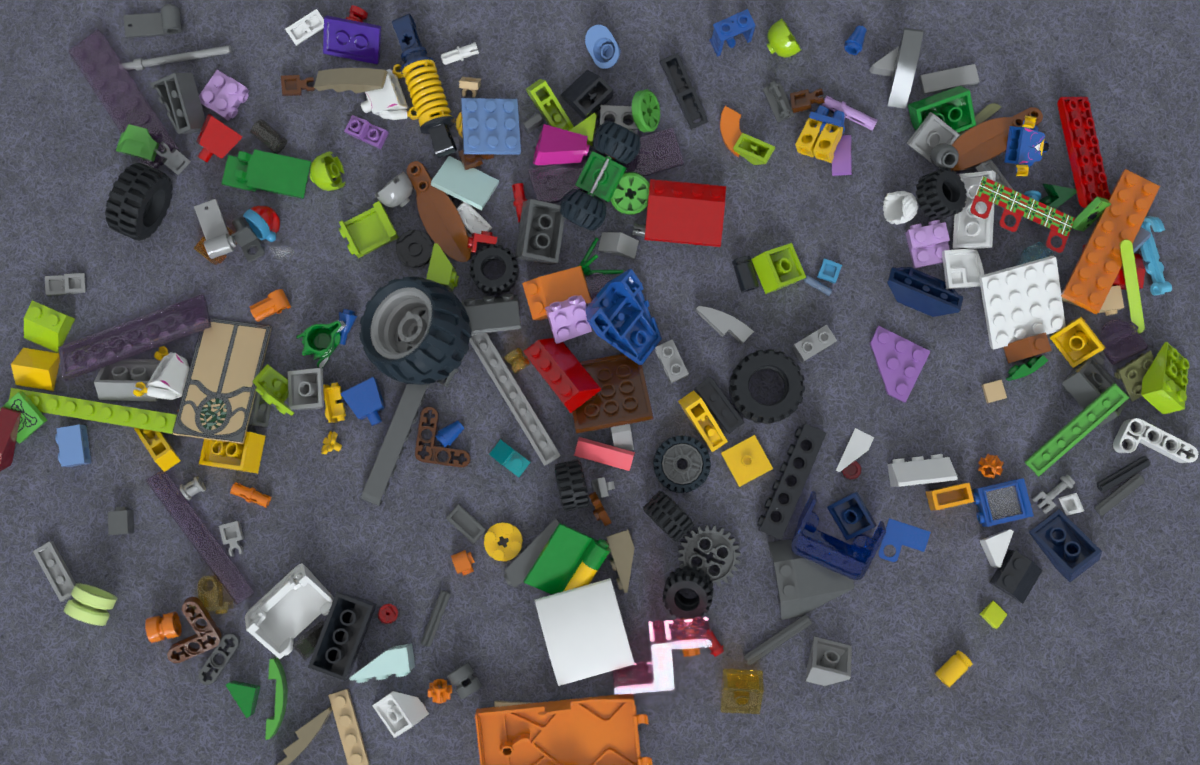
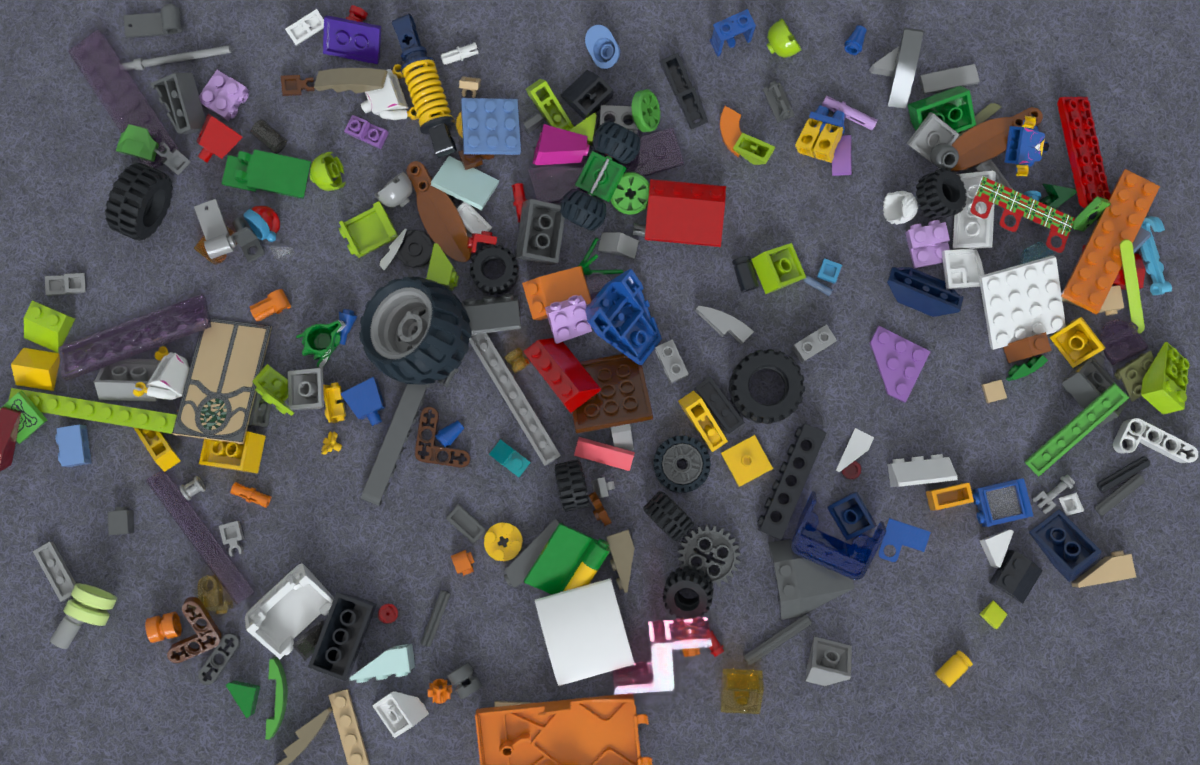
(66, 632): none -> light grey piece
(393, 250): none -> white sticker
(803, 99): reddish brown plate -> none
(990, 466): orange gear -> none
(1109, 569): none -> tan slope

